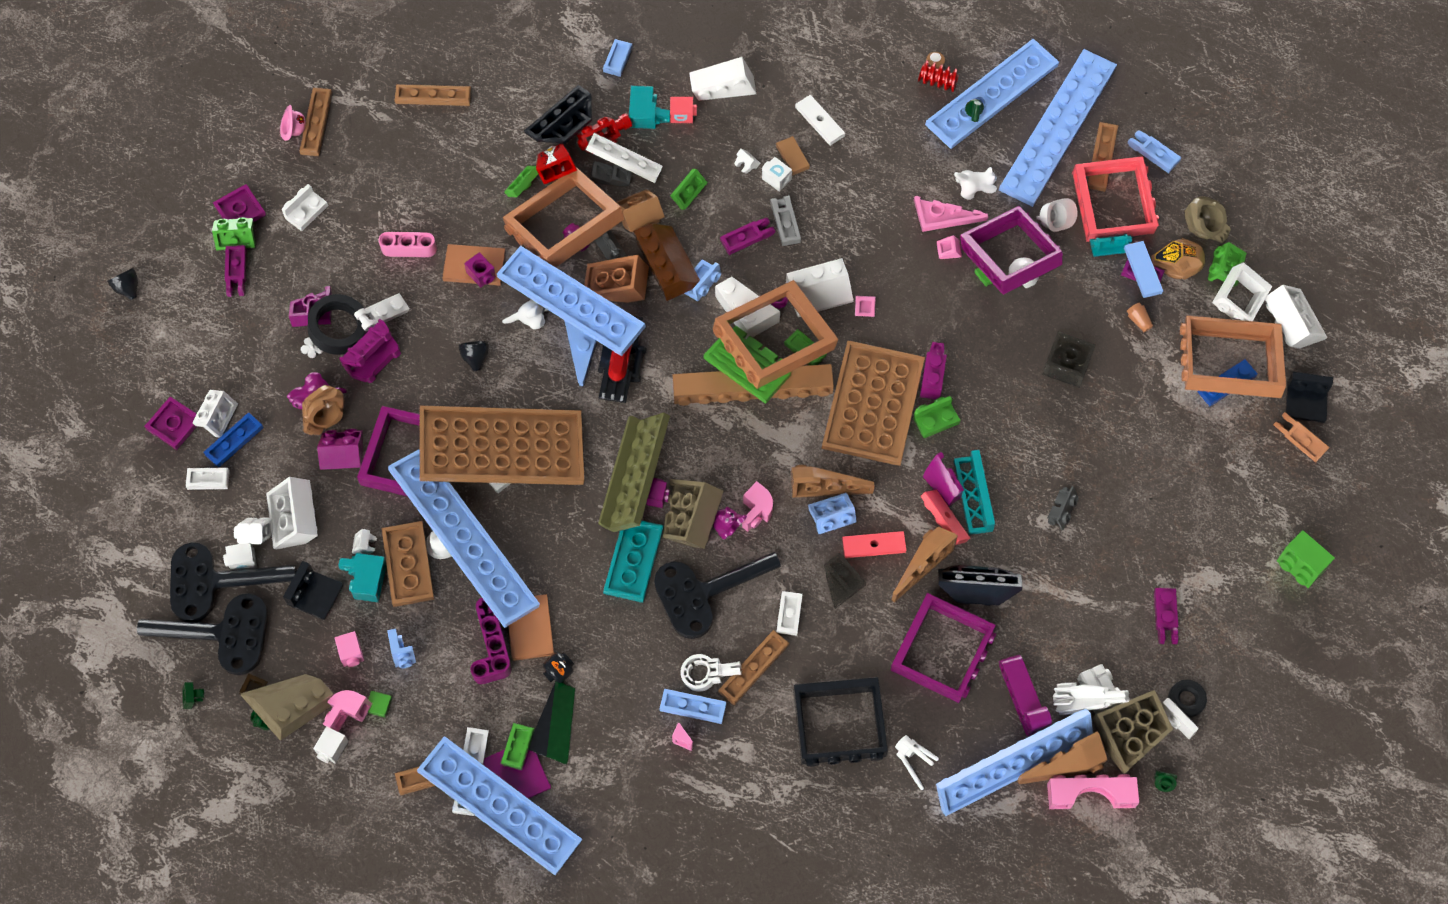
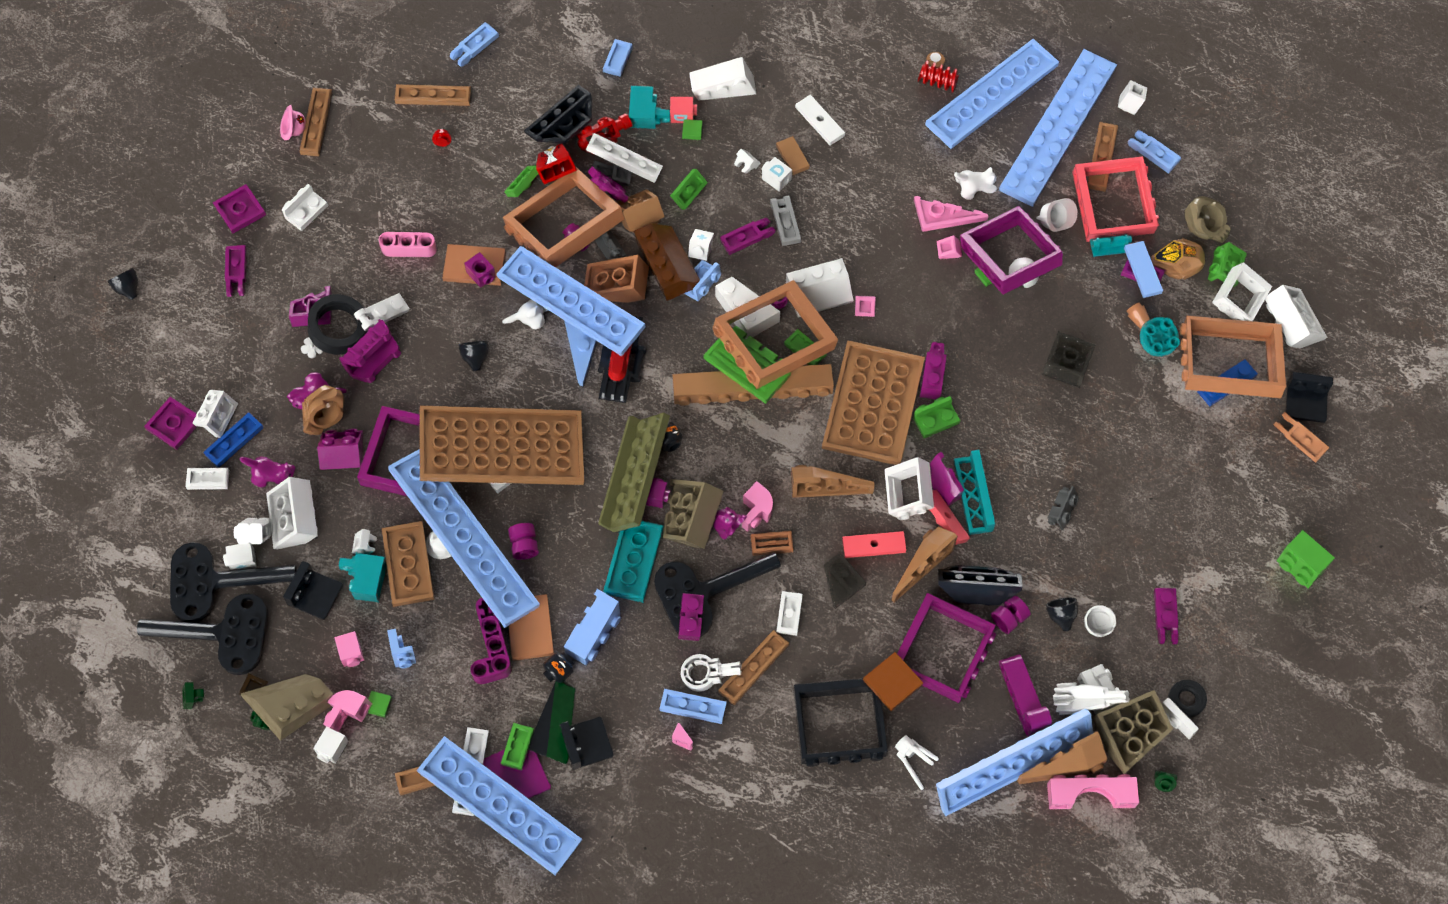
(233, 233): bright green bracket -> none
(265, 470): none -> magenta animal
(441, 138): none -> red plate
(474, 44): none -> light blue hinge
(523, 541): none -> magenta wheel
(586, 742): none -> black bracket
(593, 628): none -> light blue wedge
(607, 184): none -> magenta plate
(672, 438): none -> black head
(690, 617): none -> magenta piece
(692, 129): none -> bright green tile
(700, 244): none -> white brick
(772, 535): none -> nougat tile
(833, 513): light blue bracket -> none
(893, 479): none -> white window
(893, 681): none -> dark orange tile
(974, 109): dark green plate -> none
(1008, 615): none -> magenta wheel
(1063, 611): none -> black helmet
(1100, 621): none -> white hair
(1132, 97): none -> white brick
(1159, 336): none -> teal tile

